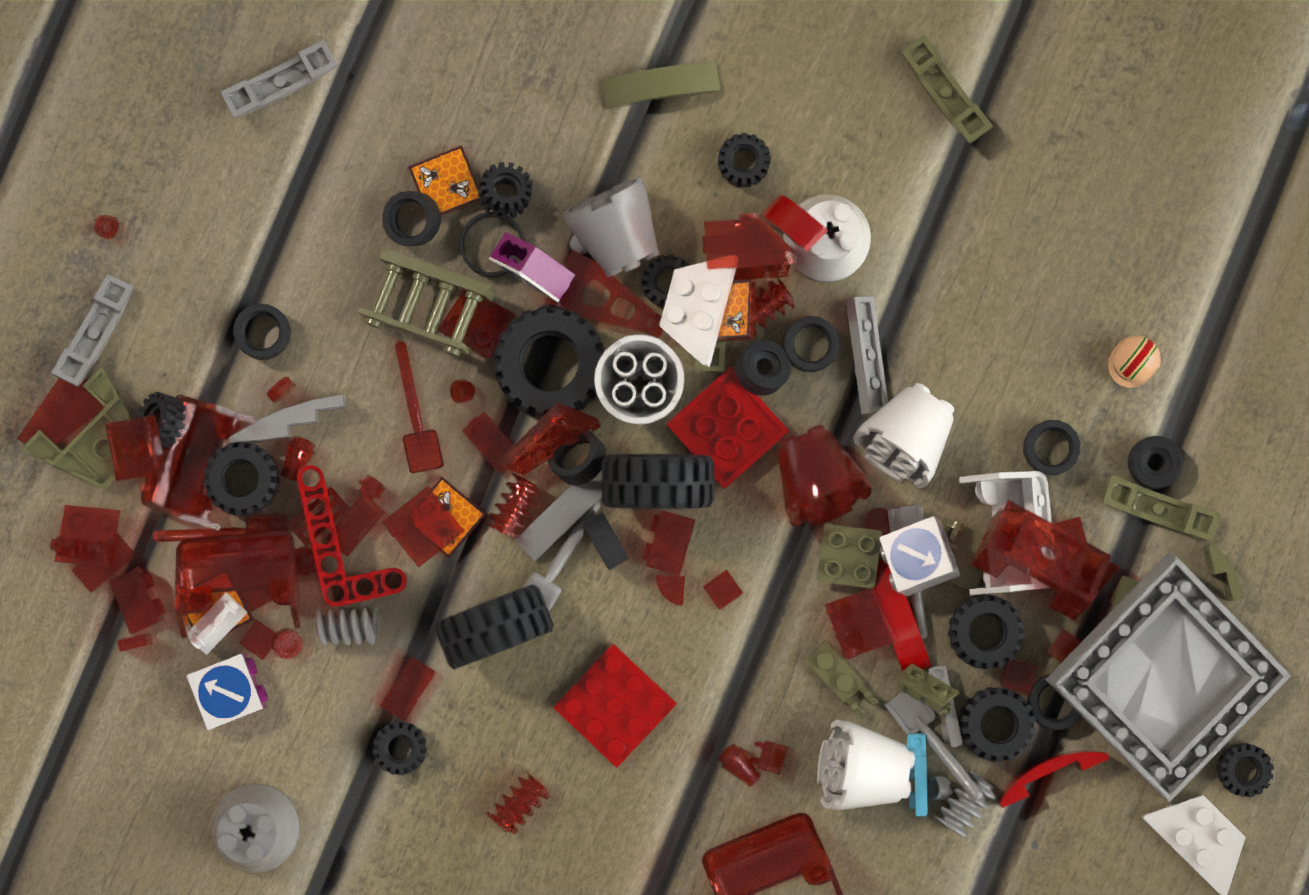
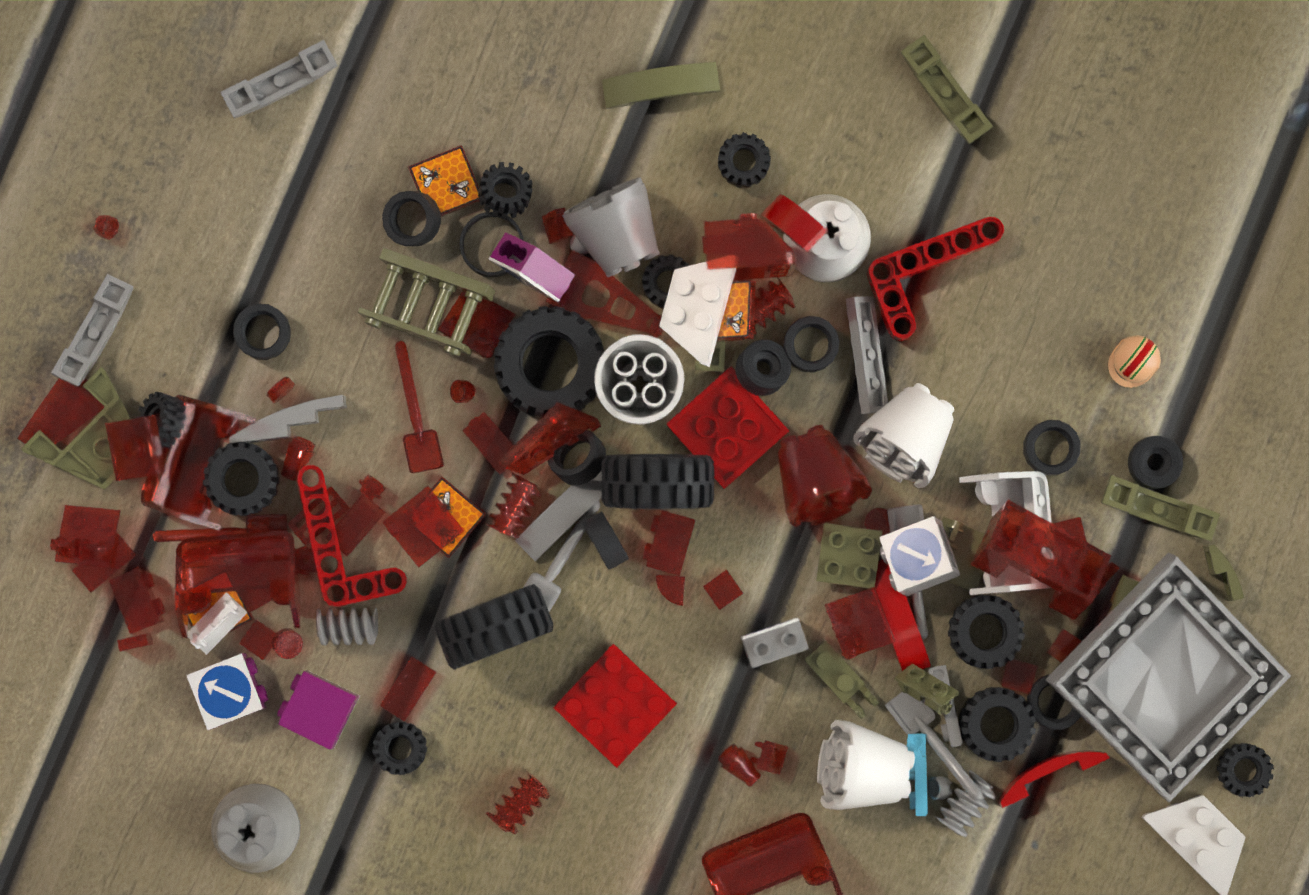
(317, 709): none -> magenta piece
(555, 226): none -> clear red tile
(774, 642): none -> light grey piece
(923, 262): none -> red beam

